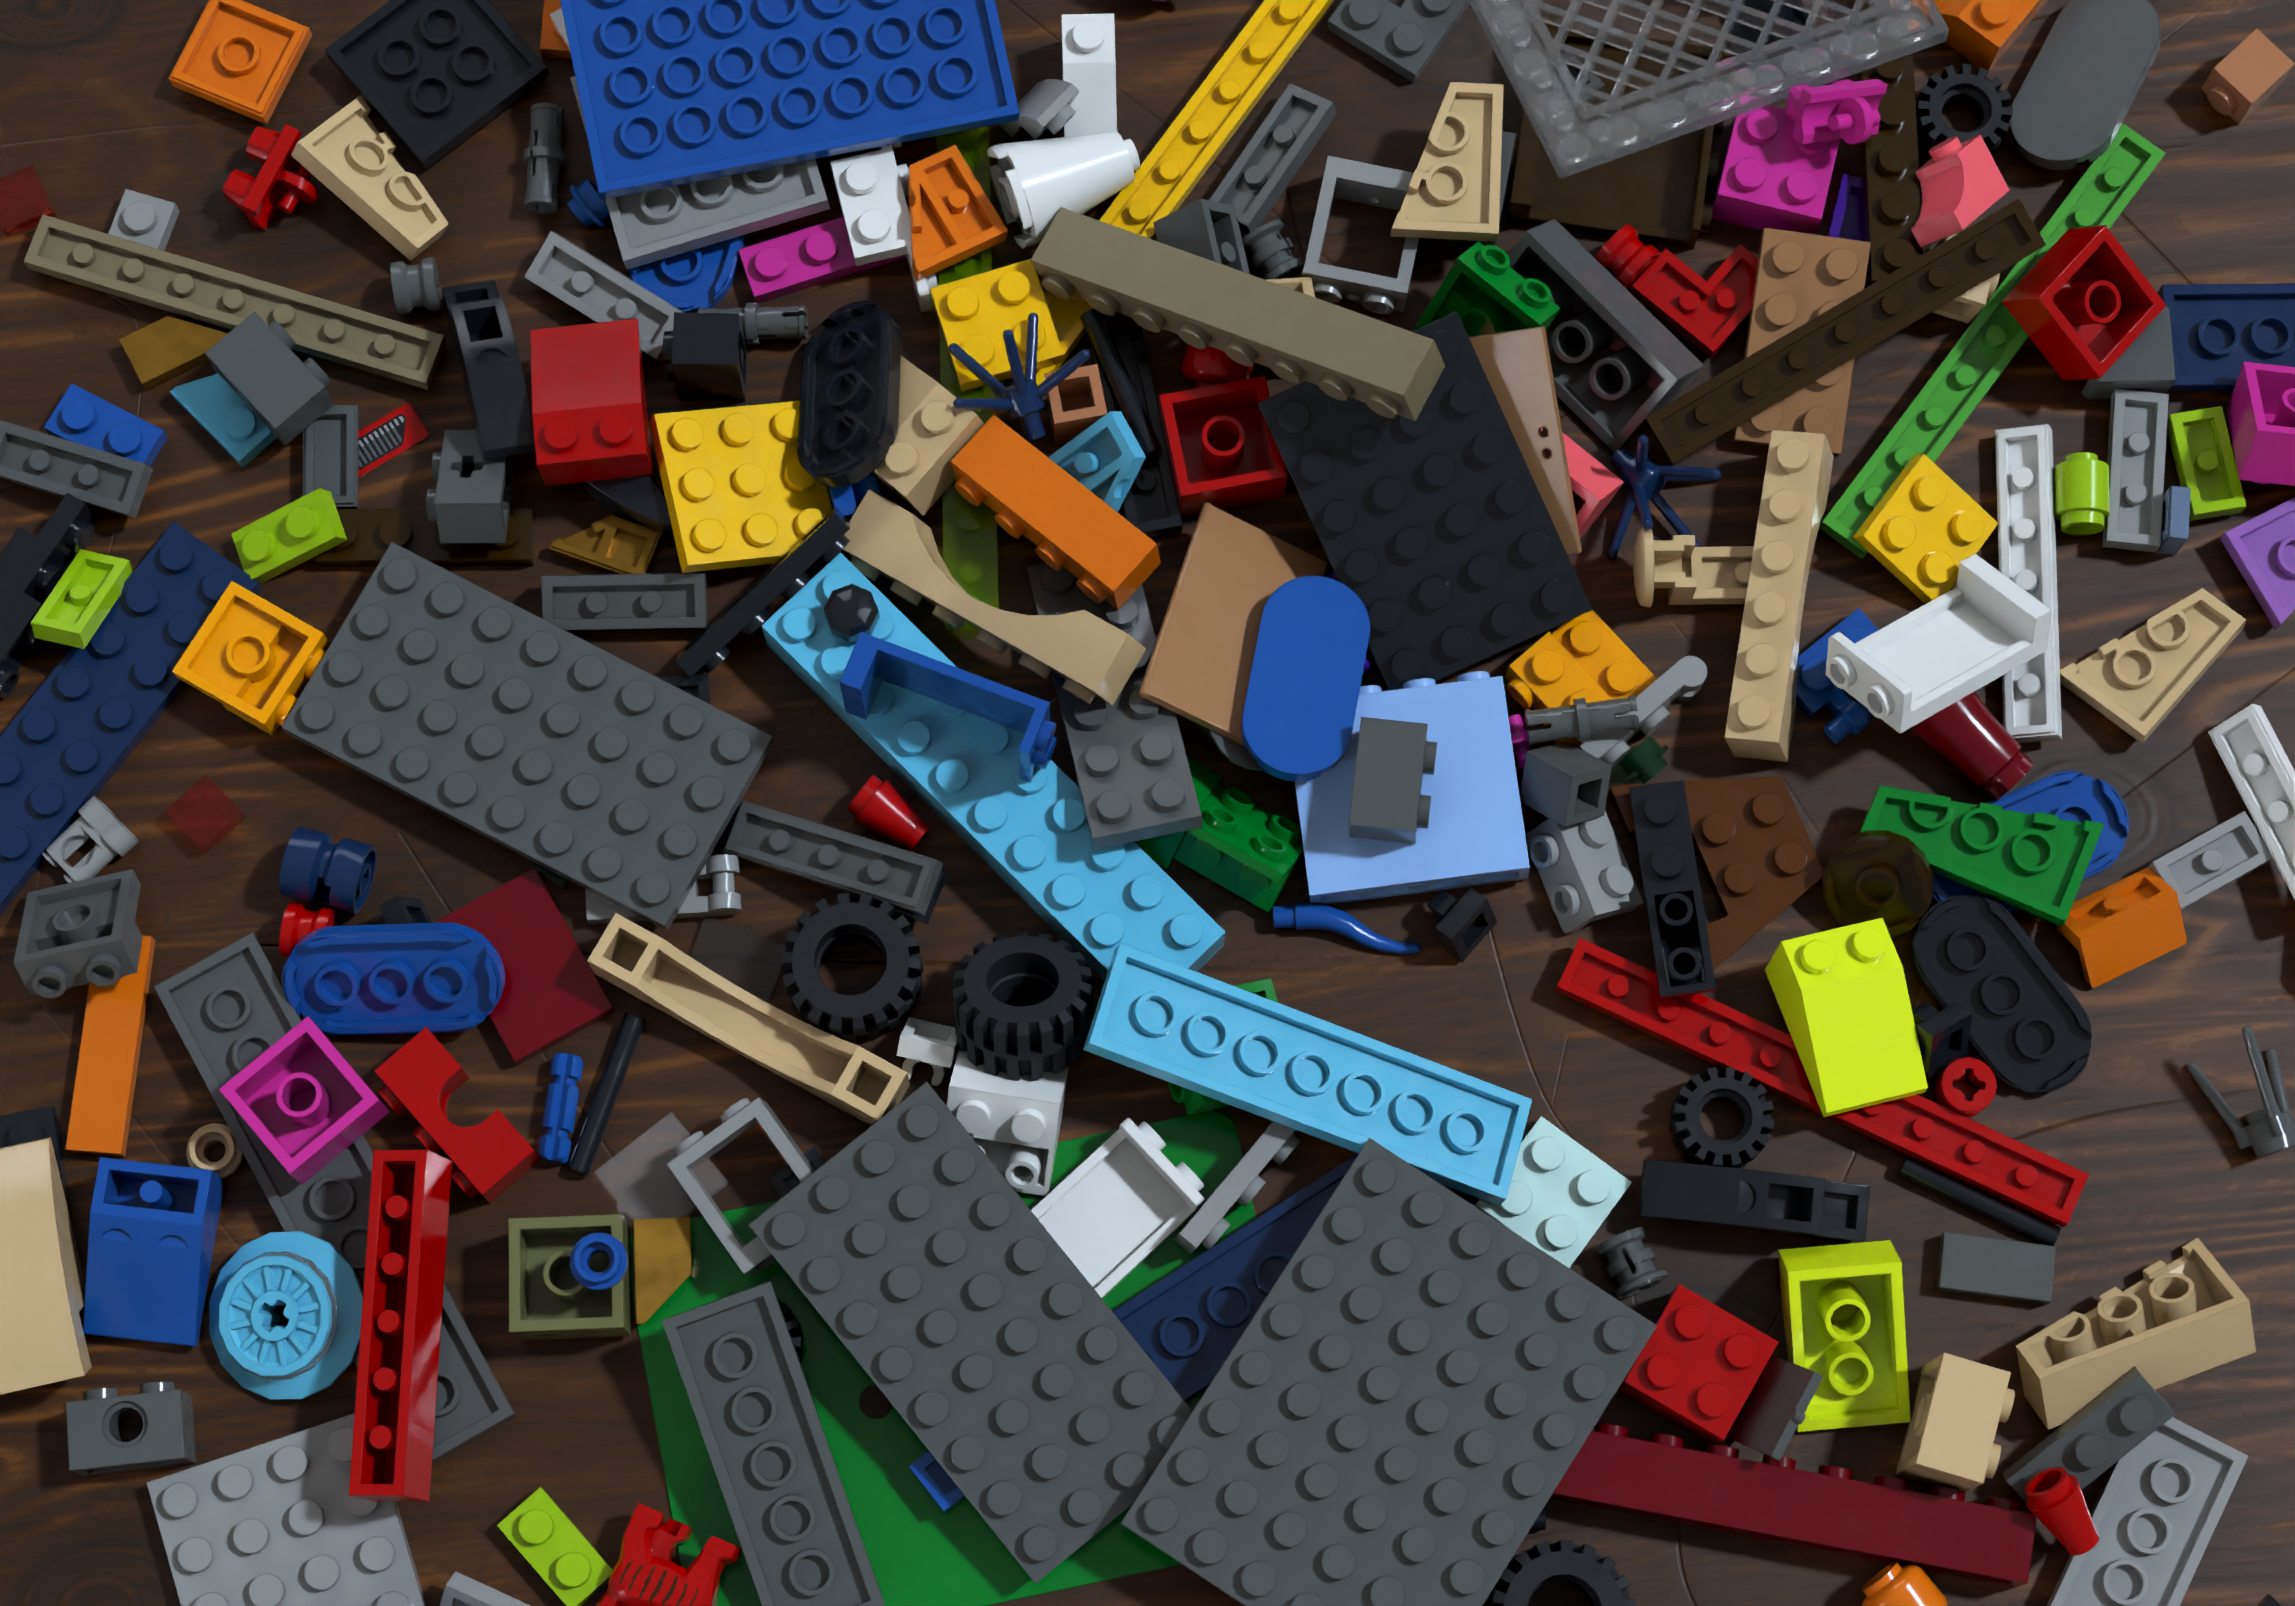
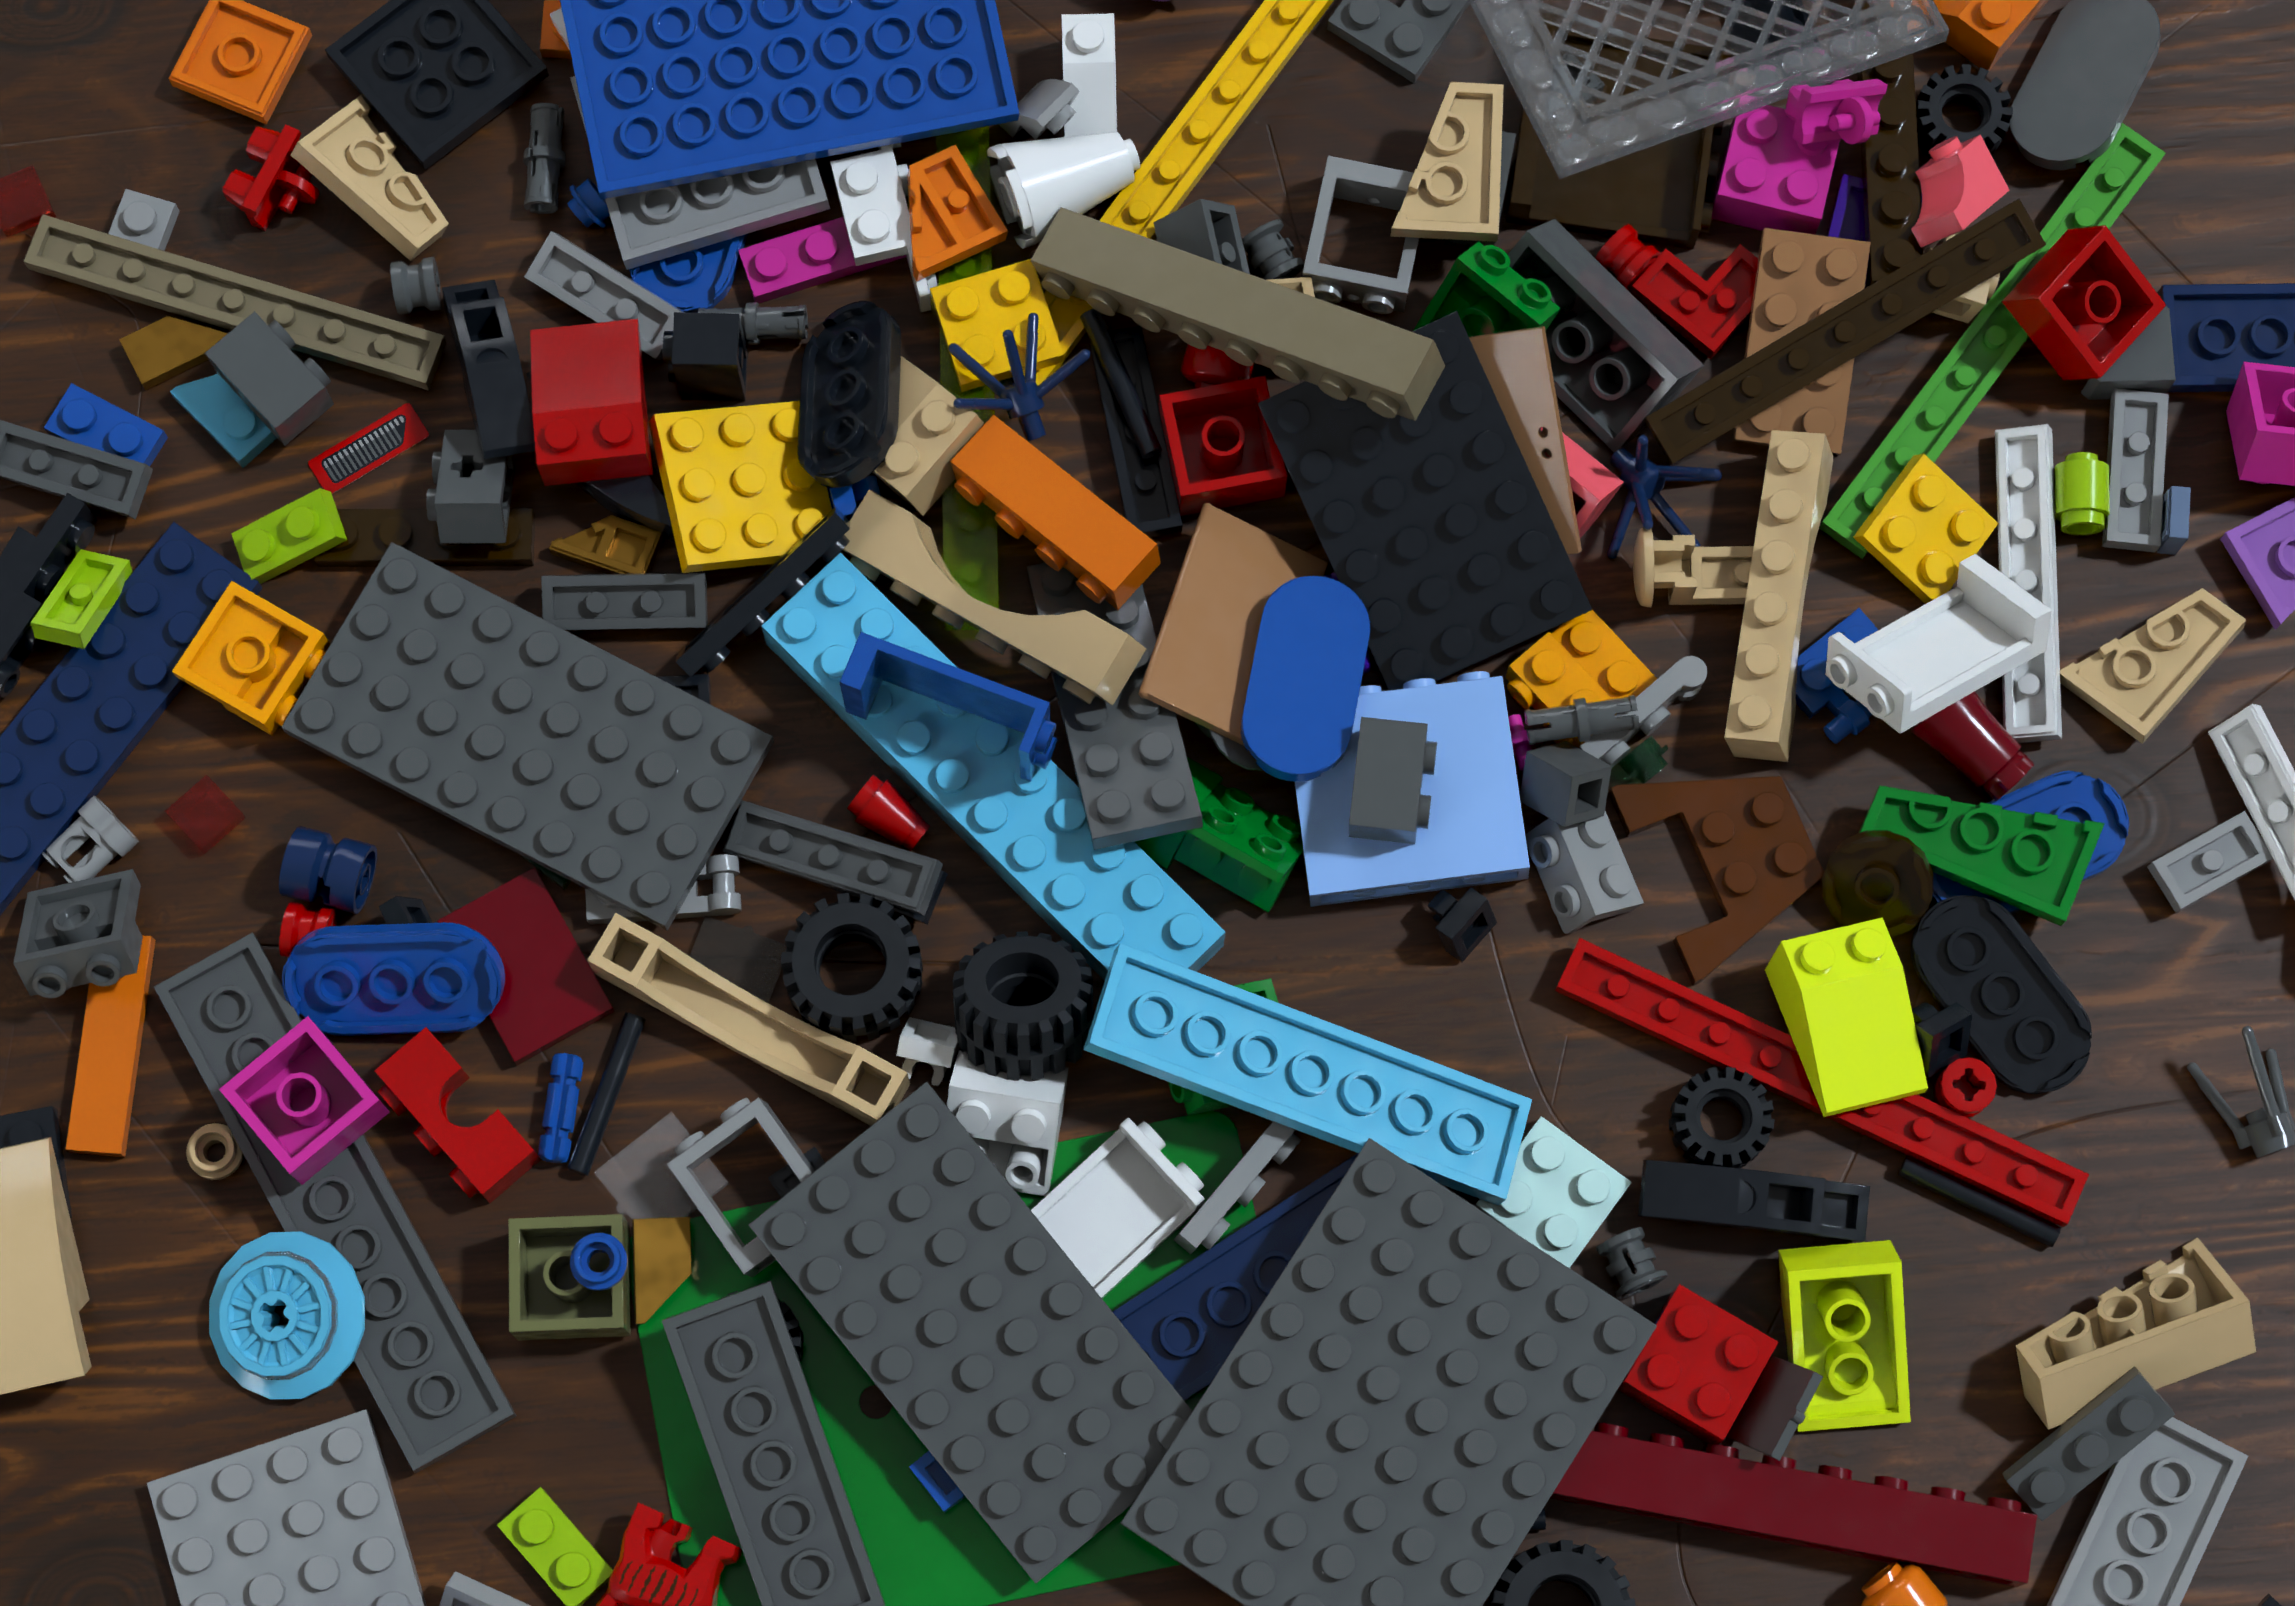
(150, 1250): blue slope -> none
(163, 1442): dark grey brick -> none
(333, 455): dark grey tile -> none
(400, 1326): red brick -> none
(851, 612): black tile -> none
(1075, 403): nougat brick -> none
(1103, 458): medium azure wing -> none
(1274, 155): dark grey plate -> none
(1324, 917): blue animal -> none
(1672, 889): black slope -> none
(1955, 1423): tan brick -> none
(1996, 1268): dark grey tile -> none
(2062, 1509): red cone -> none
(2124, 926): orange panel -> none
(2206, 462): lime plate -> none
(2247, 77): nougat brick -> none

